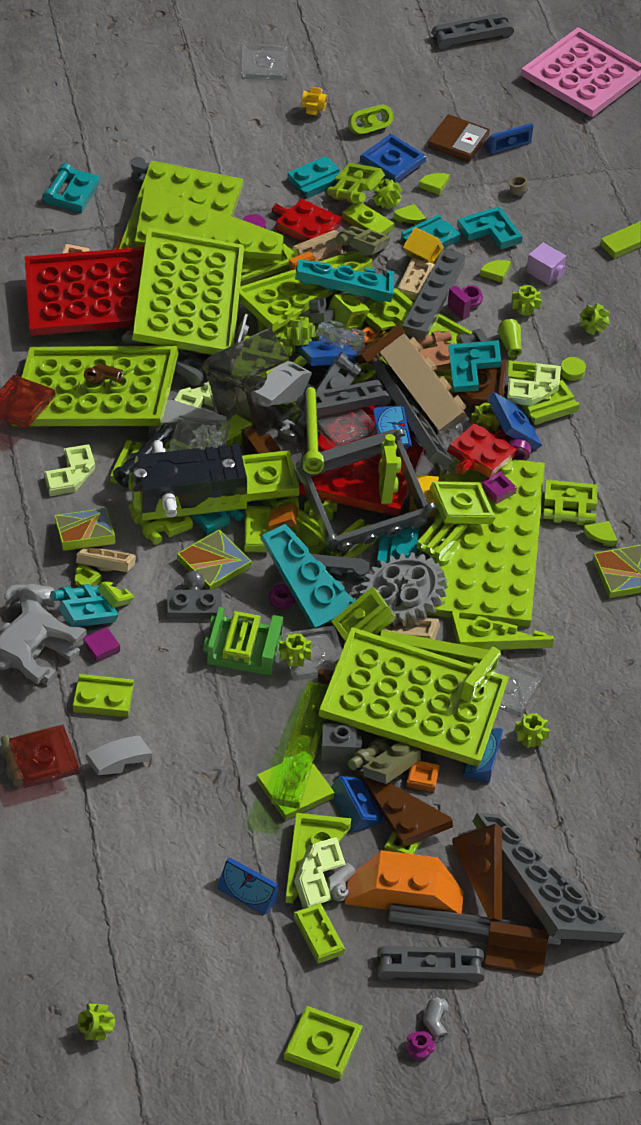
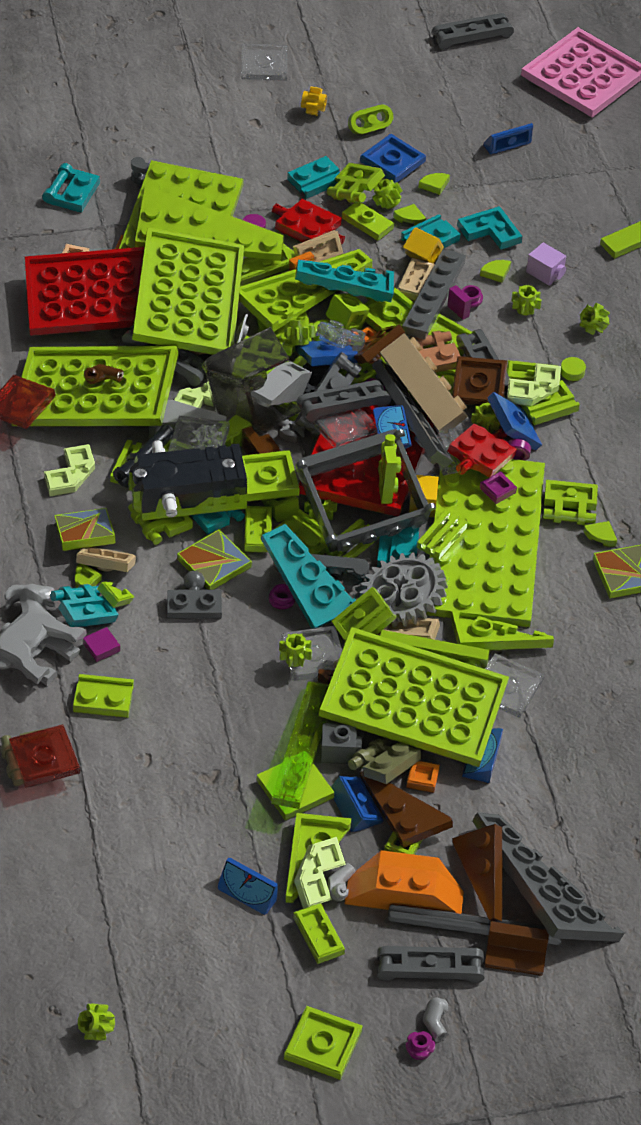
(114, 755): light grey slope -> none
(238, 653): lime tile -> none
(264, 649): bright green panel -> none
(283, 515): orange tile -> none
(313, 460): lime piece -> none
(318, 312): dark grey tile -> none
(366, 242): olive plate -> none
(458, 138): reddish brown tile -> none
(462, 502): lime tile -> none
(469, 357): teal plate -> none
(480, 673): lime plate -> none
(510, 335): lime cone -> none
(518, 185): dark tan hinge -> none
(532, 730): lime gear -> none

